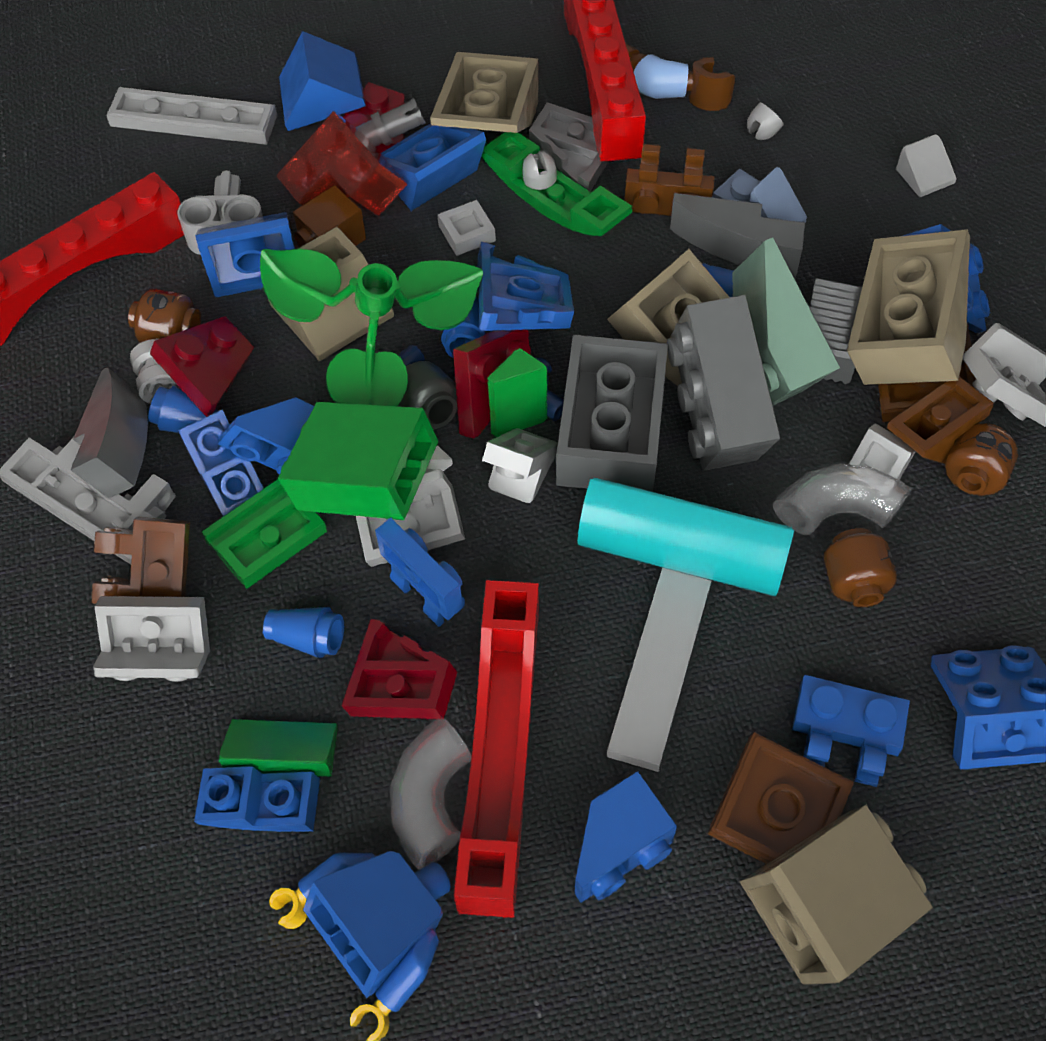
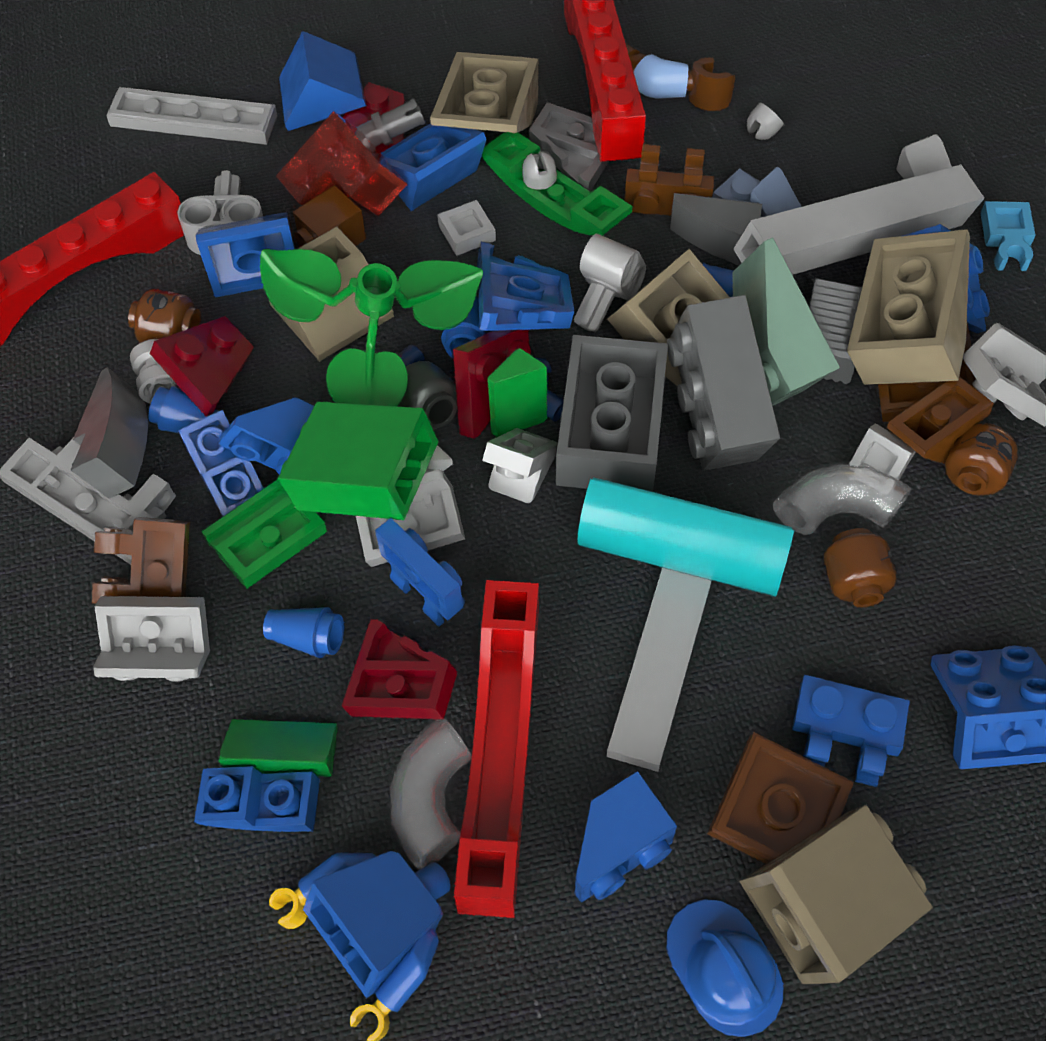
(611, 272): none -> light grey beam
(725, 967): none -> blue piece
(850, 223): none -> light grey brick
(1009, 228): none -> dark azure plate

